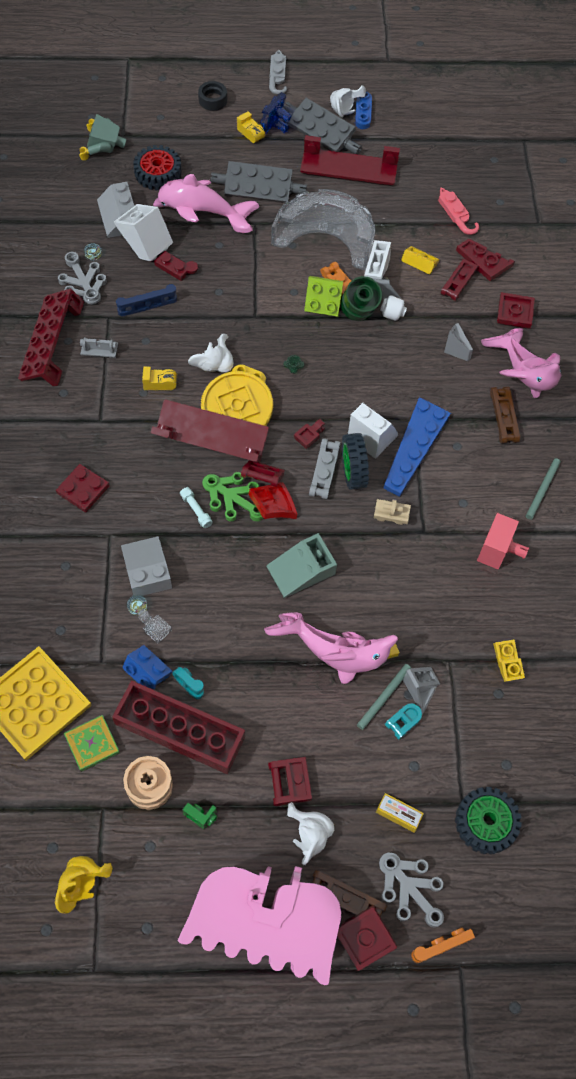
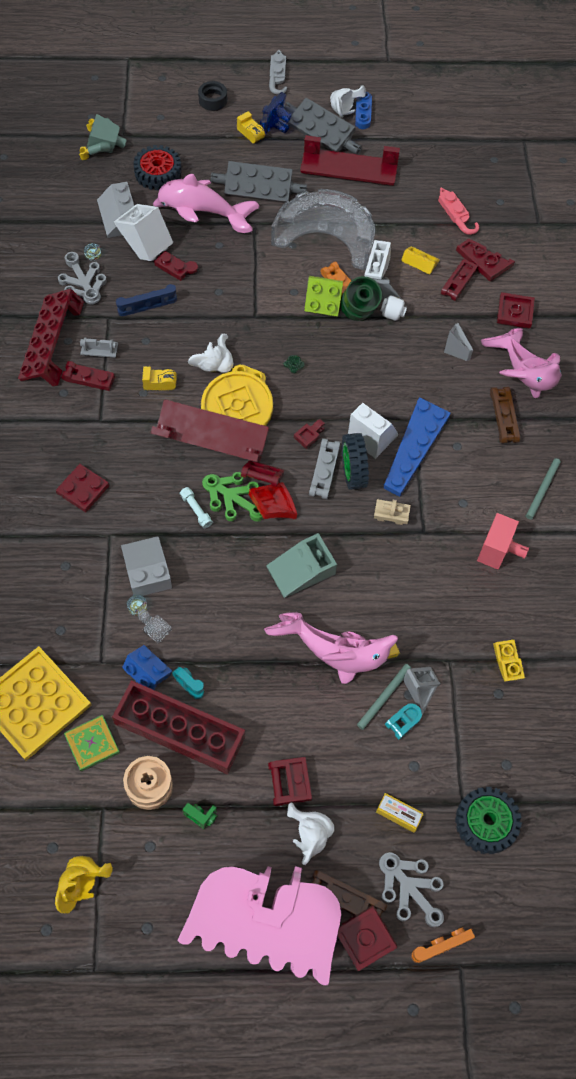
(88, 376): none -> dark red plate

